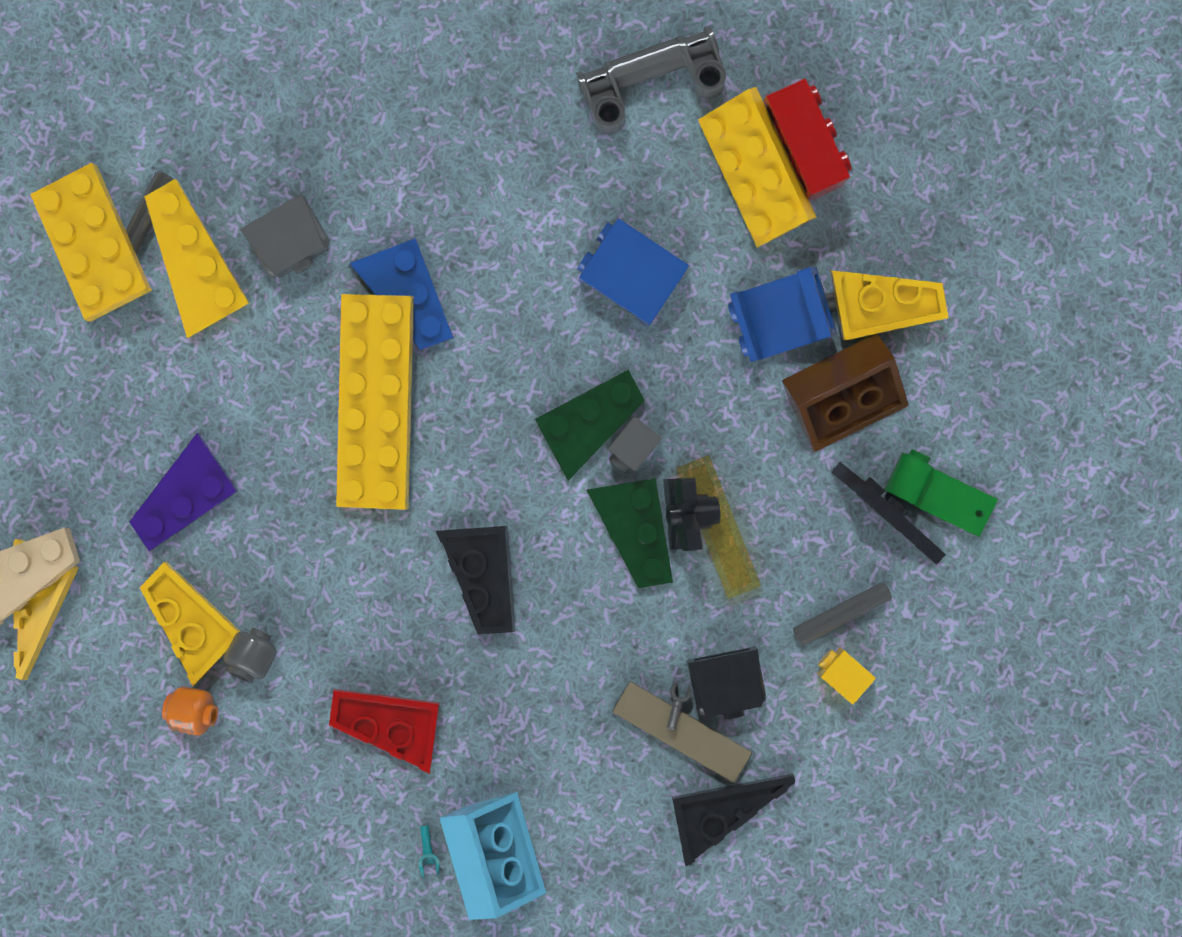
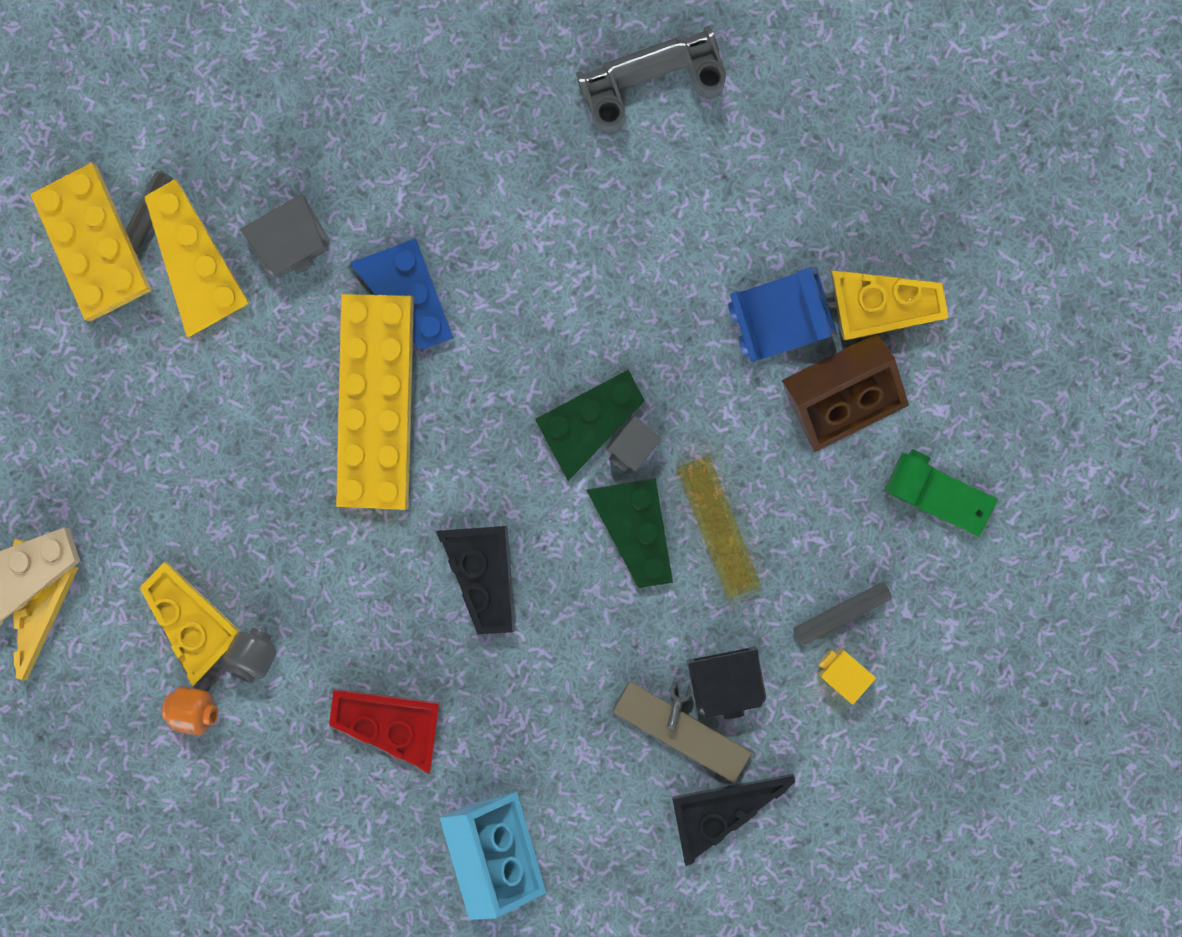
(183, 495): dark purple wing -> none
(428, 856): teal hand -> none
(632, 271): blue panel -> none
(688, 513): black plant -> none
(756, 167): yellow plate -> none
(808, 138): red brick -> none
(890, 510): black wing -> none

